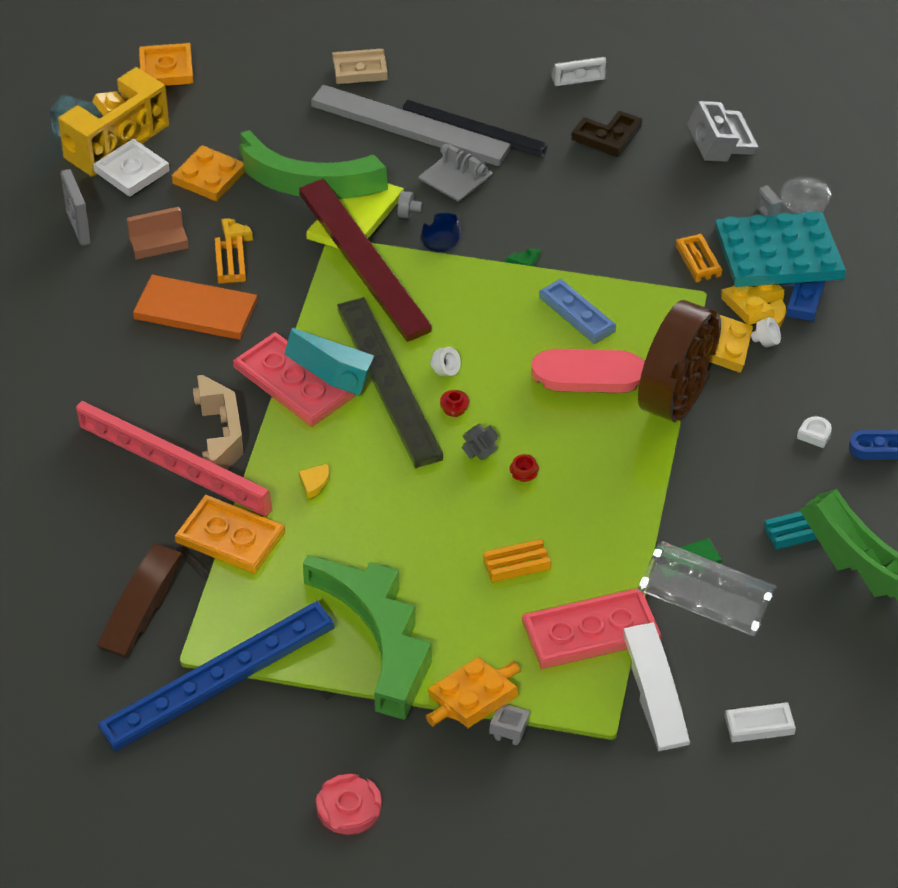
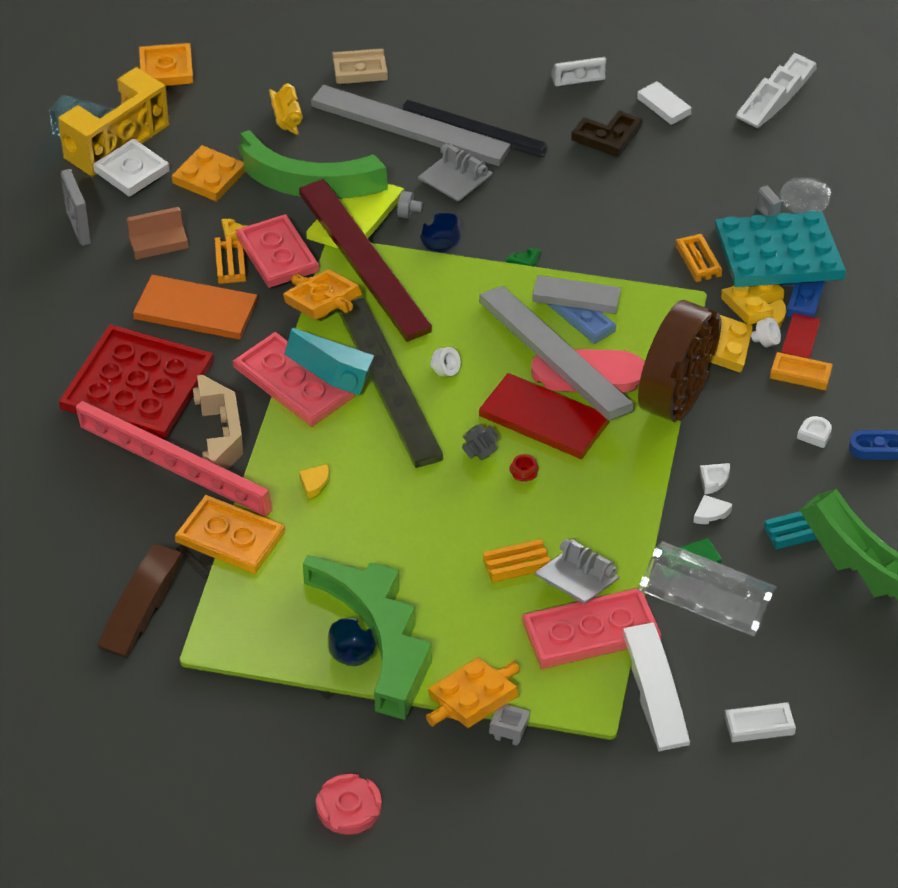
(107, 102): yellow plate -> none
(138, 379): none -> red plate
(215, 676): blue tile -> none
(277, 250): none -> coral tile
(286, 108): none -> yellow hinge
(321, 294): none -> light orange plate
(350, 643): none -> hair
(454, 403): red plate -> none
(544, 415): none -> red tile
(556, 353): none -> light grey tile
(576, 294): none -> light grey tile
(579, 571): none -> light grey hinge
(664, 103): none -> white tile
(711, 509): none -> white tile
(714, 476): none -> white tile
(720, 132): light grey brick -> none
(776, 91): none -> white slope
(801, 336): none -> red tile
(801, 371): none -> light orange tile

